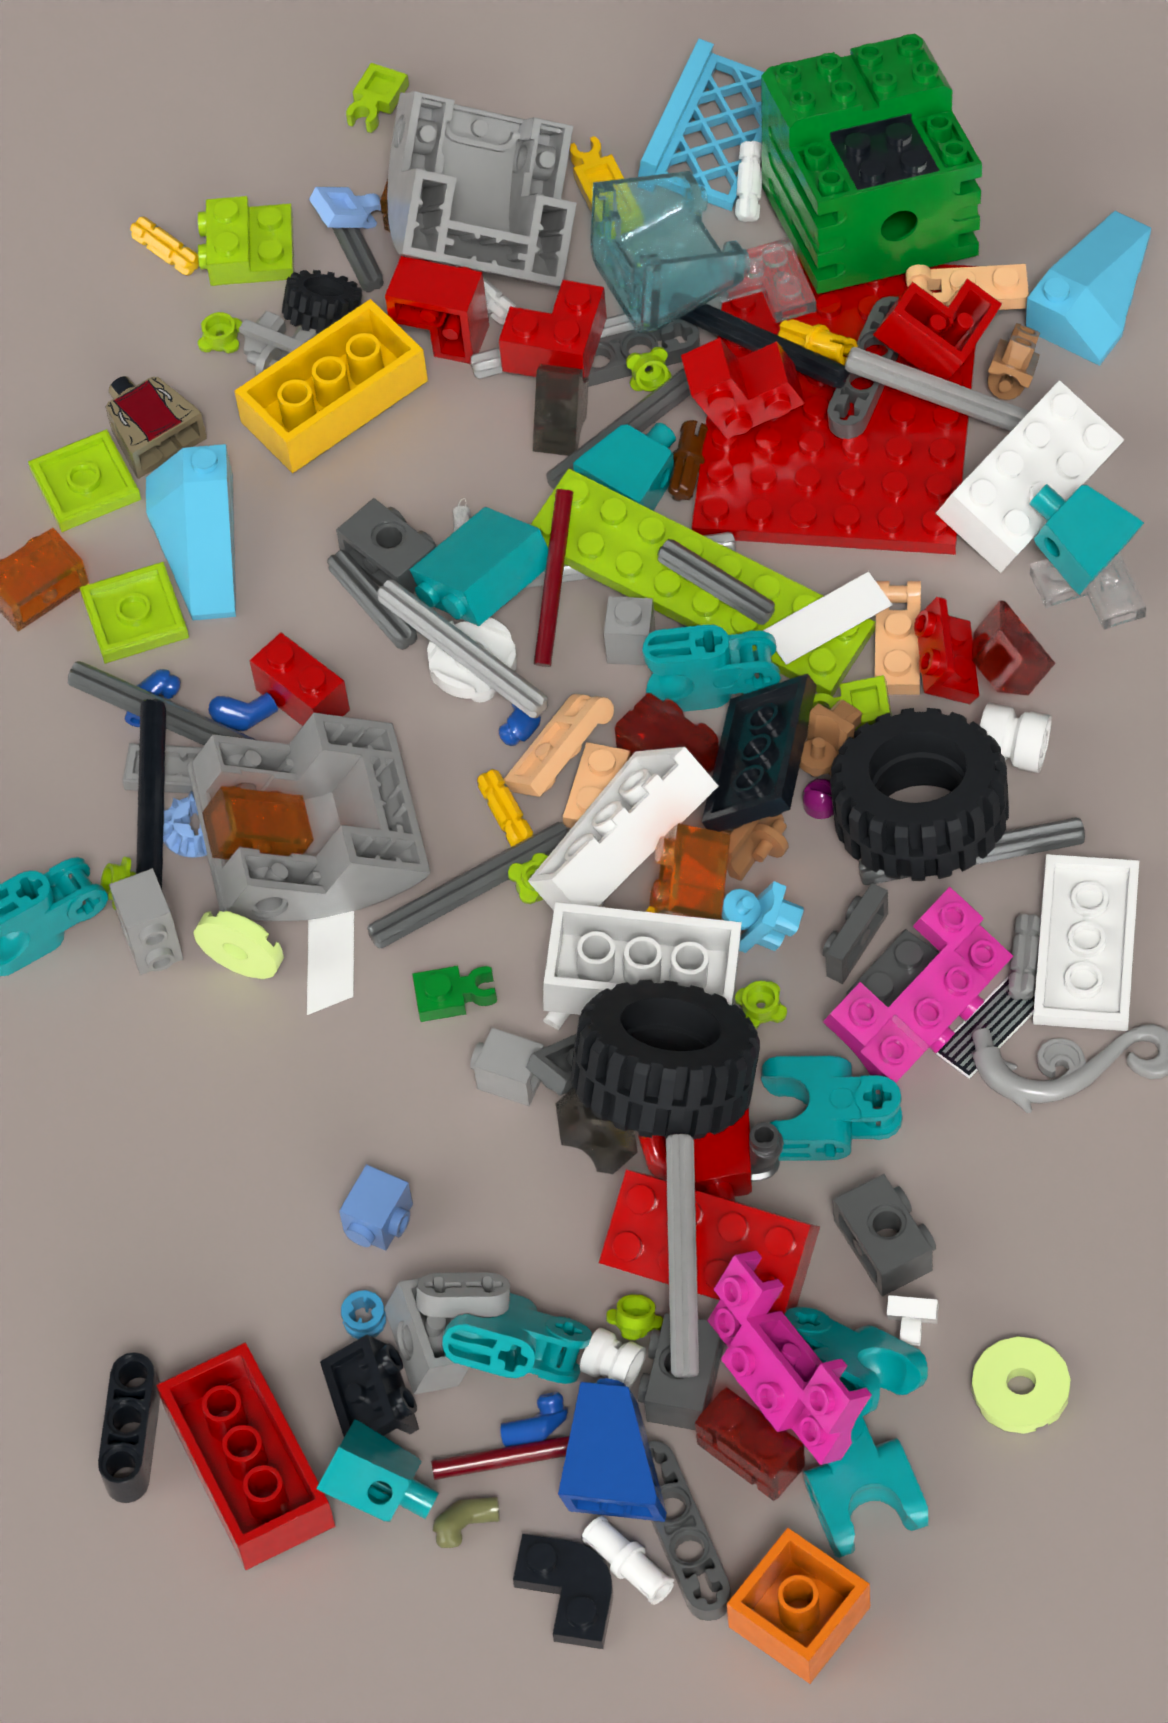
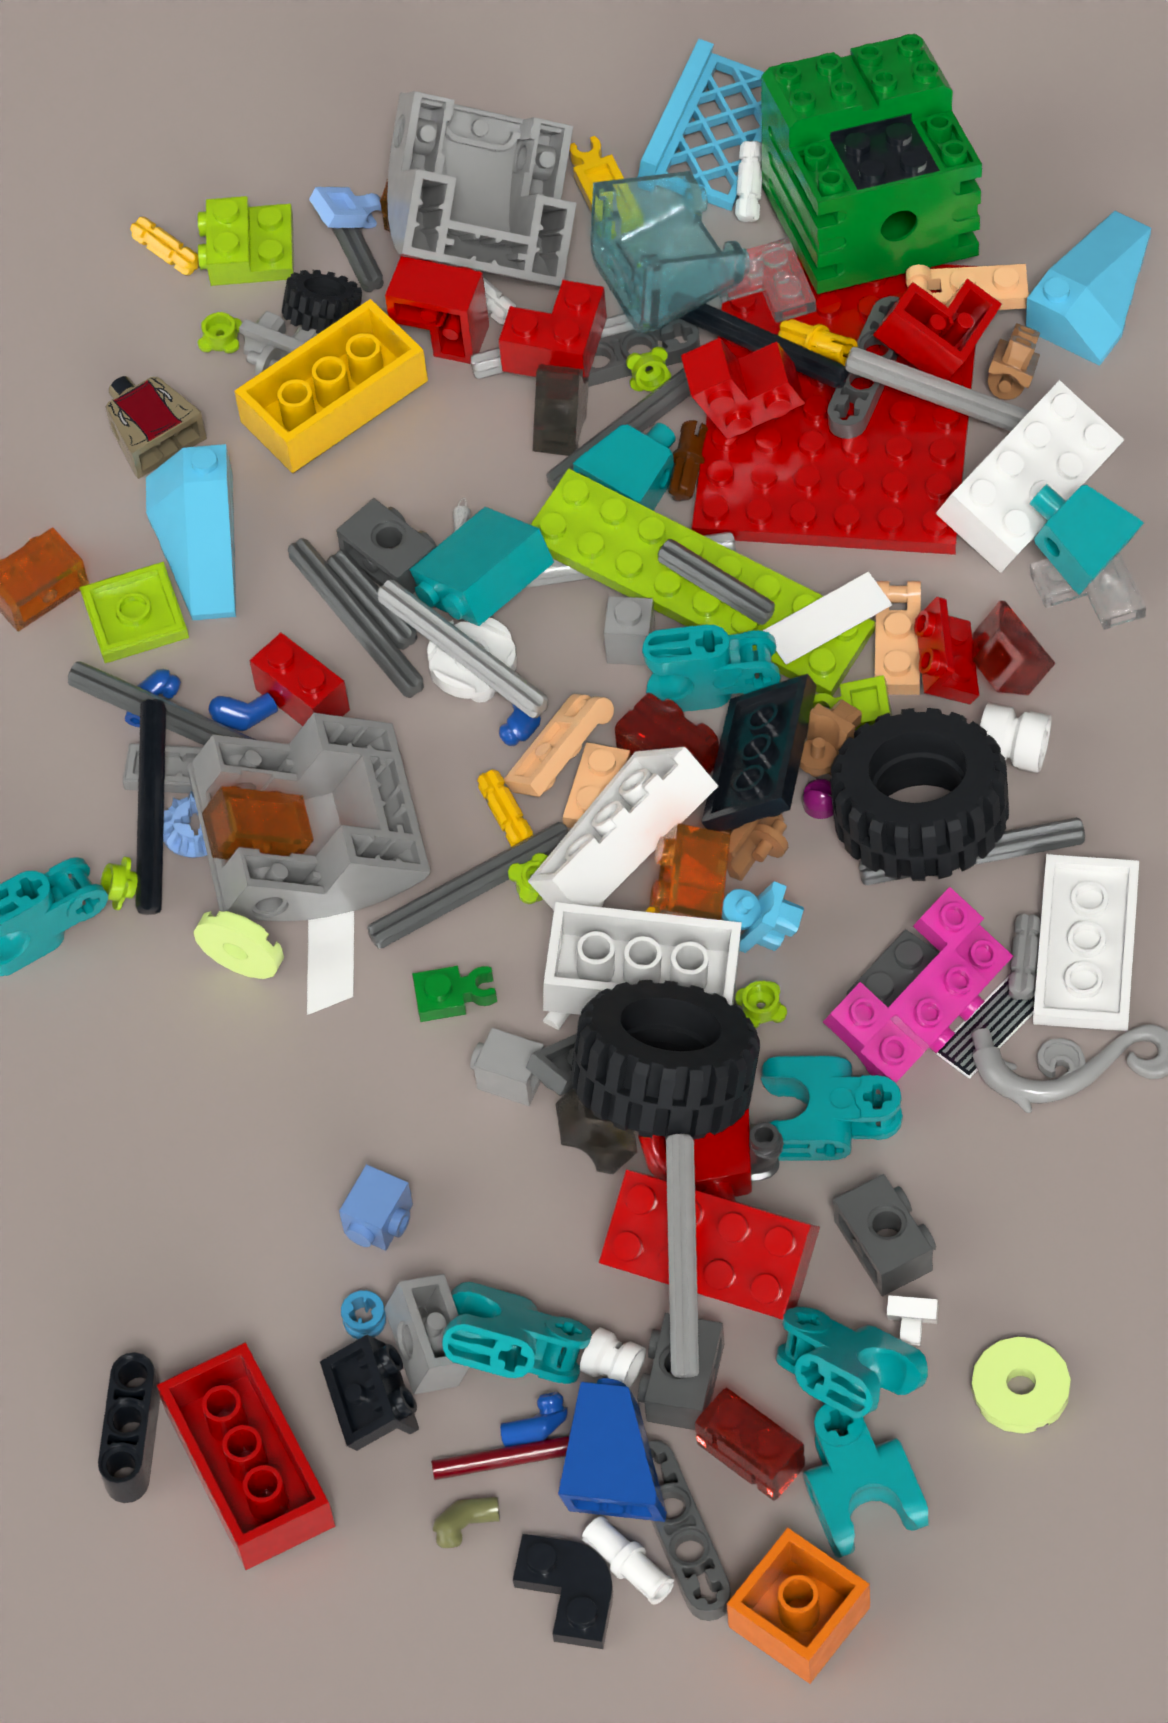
(84, 480): lime tile -> none
(146, 922): light grey brick -> none
(356, 618): none -> dark grey axle
(376, 92): lime plate -> none
(376, 1475): teal torso -> none
(463, 1293): light grey beam -> none
(553, 578): dark red bar -> none
(634, 1316): lime plate -> none
(780, 1366): dark pink bracket -> none
(862, 922): dark grey plate -> none

